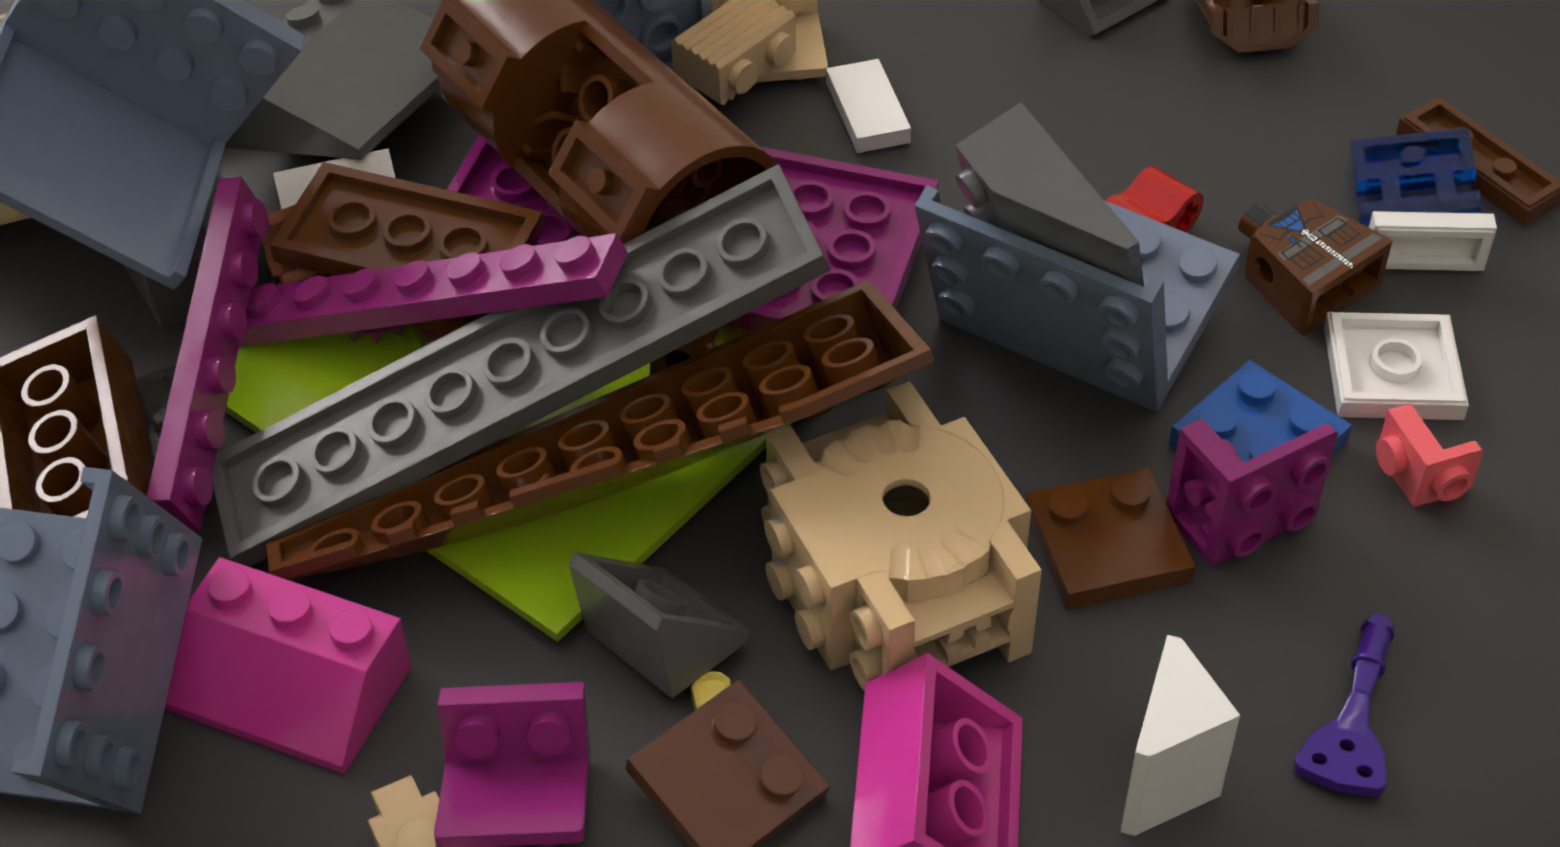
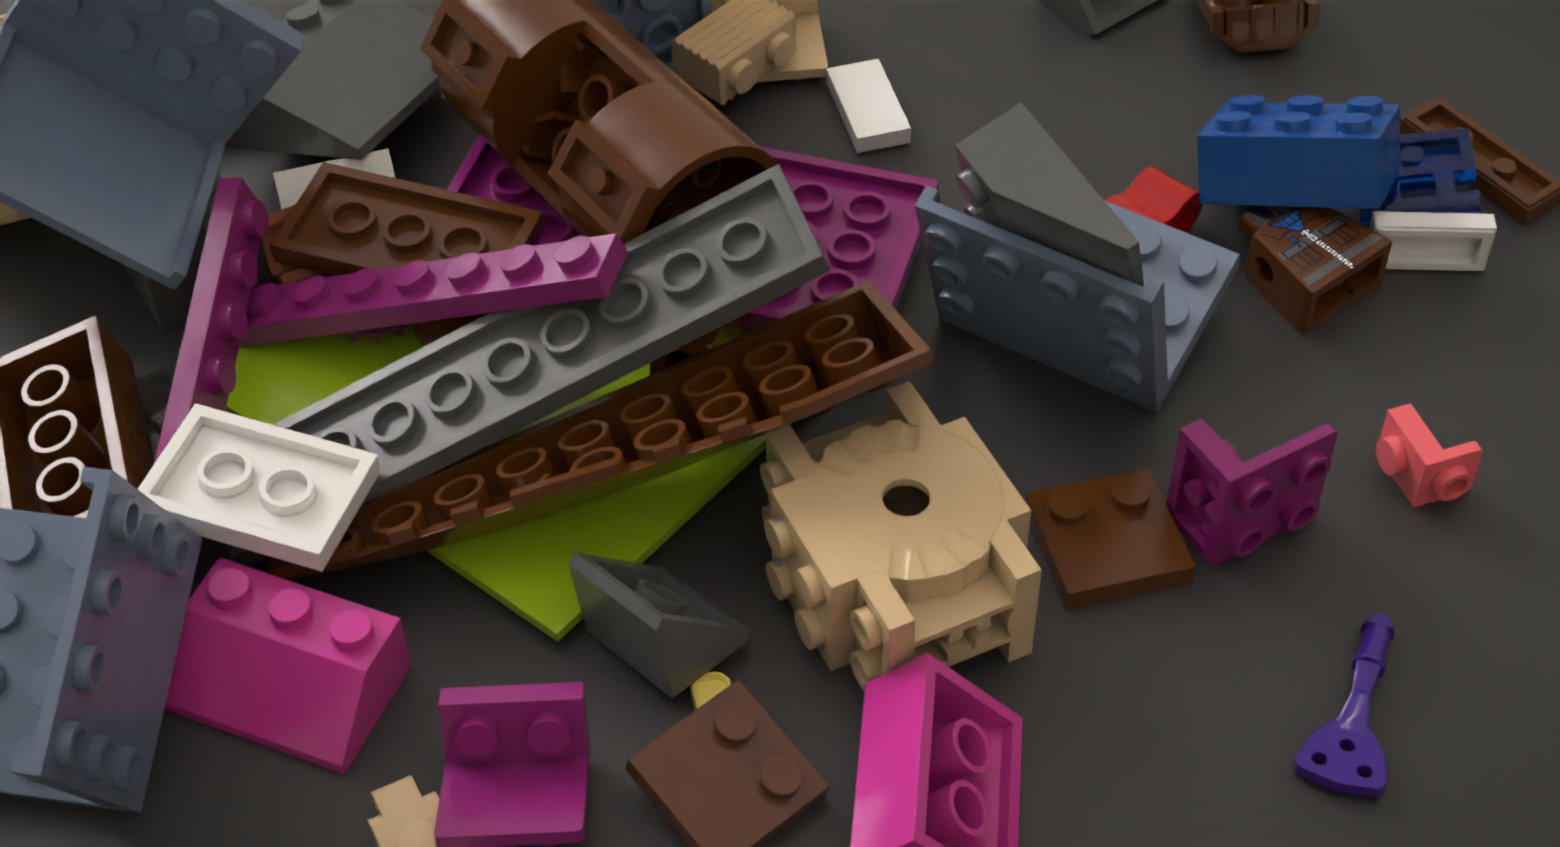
(261, 485): none -> white plate
(1181, 742): white slope -> none
(1260, 413): blue plate -> none
(1300, 153): none -> blue brick
(1394, 362): white tile -> none

